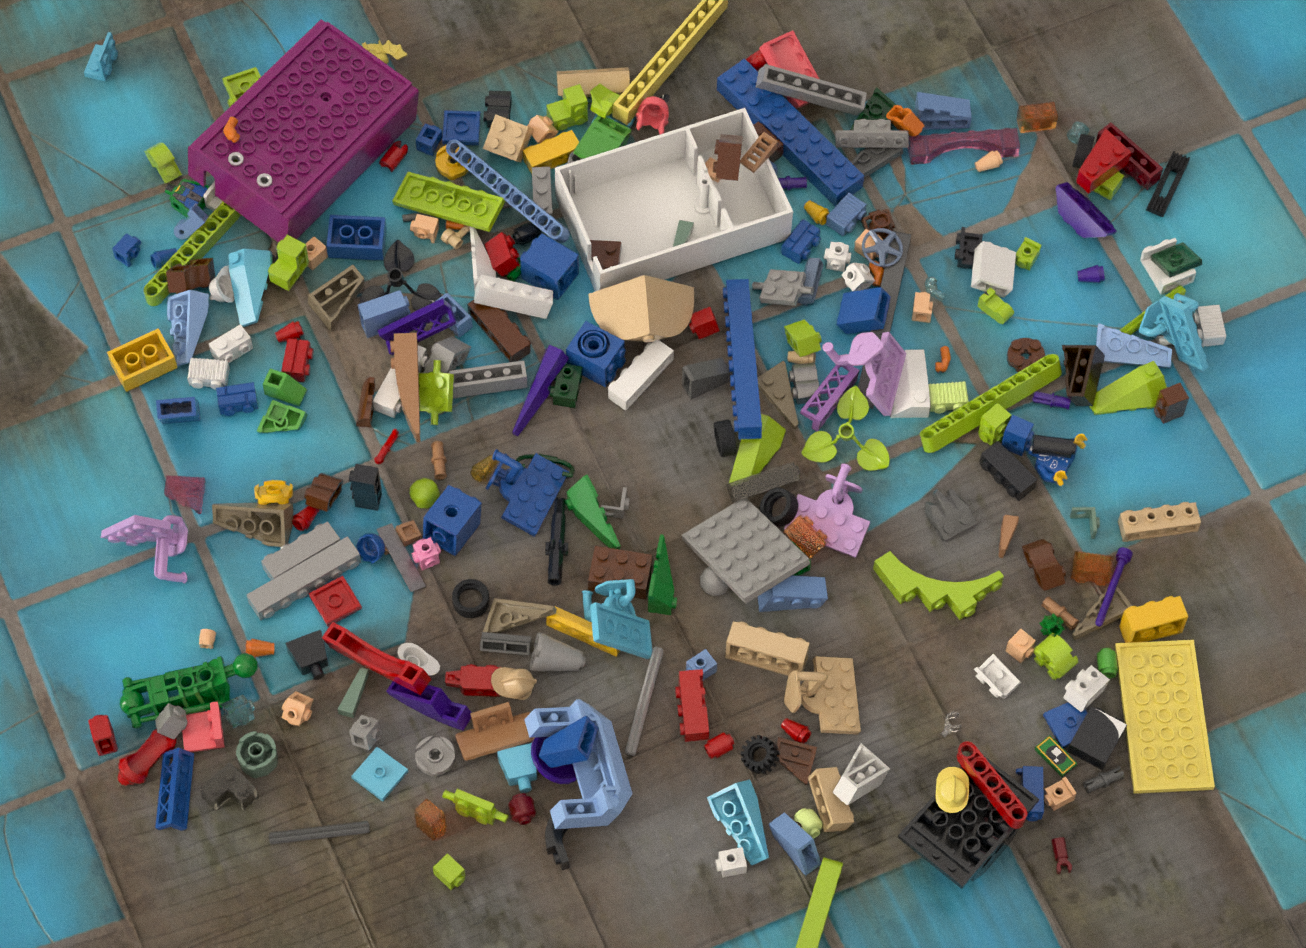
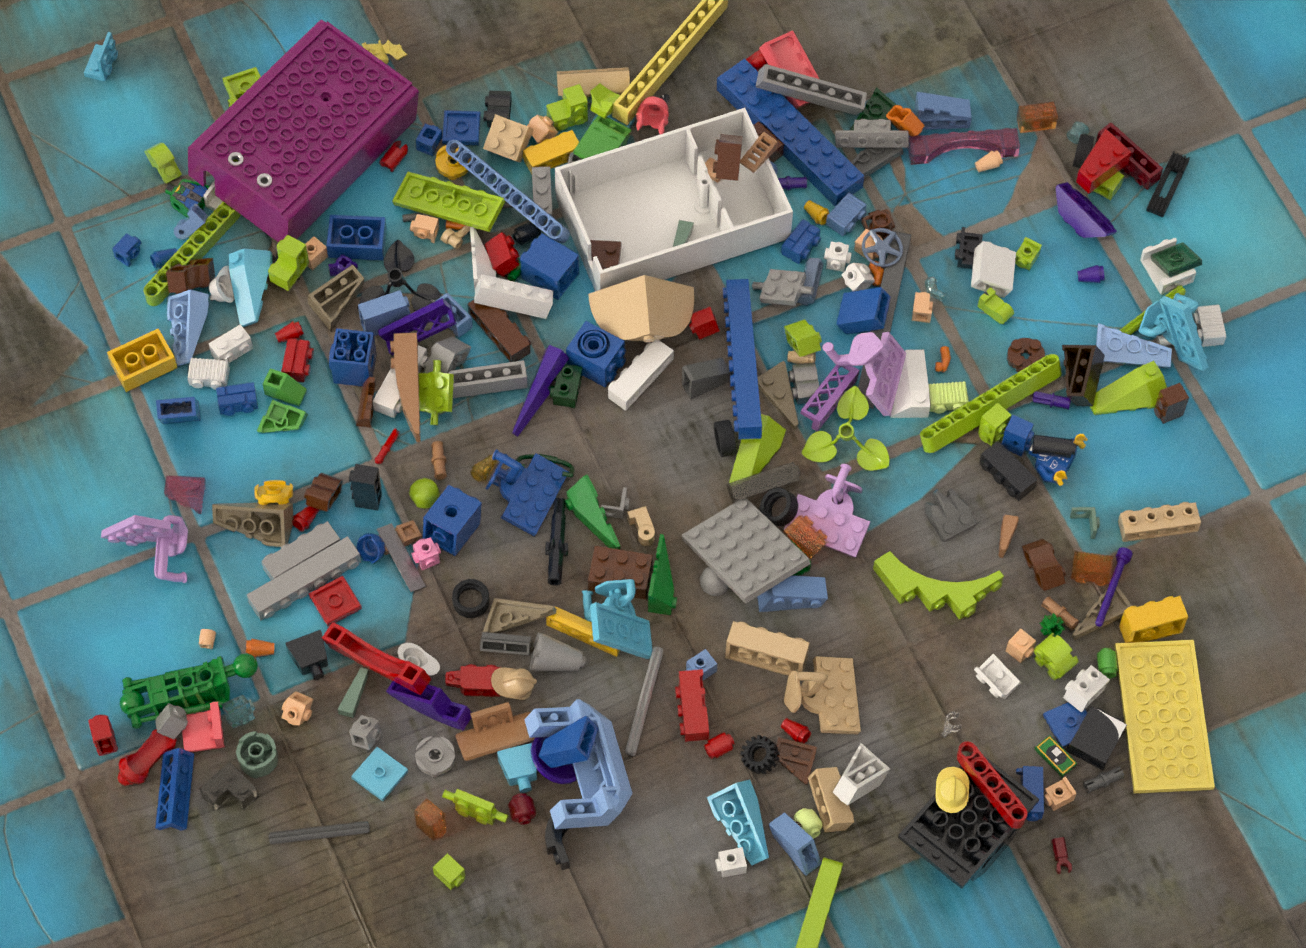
(229, 130): orange arm -> none
(341, 264): none -> dark purple piece
(352, 357): none -> blue brick
(643, 524): none -> tan leg

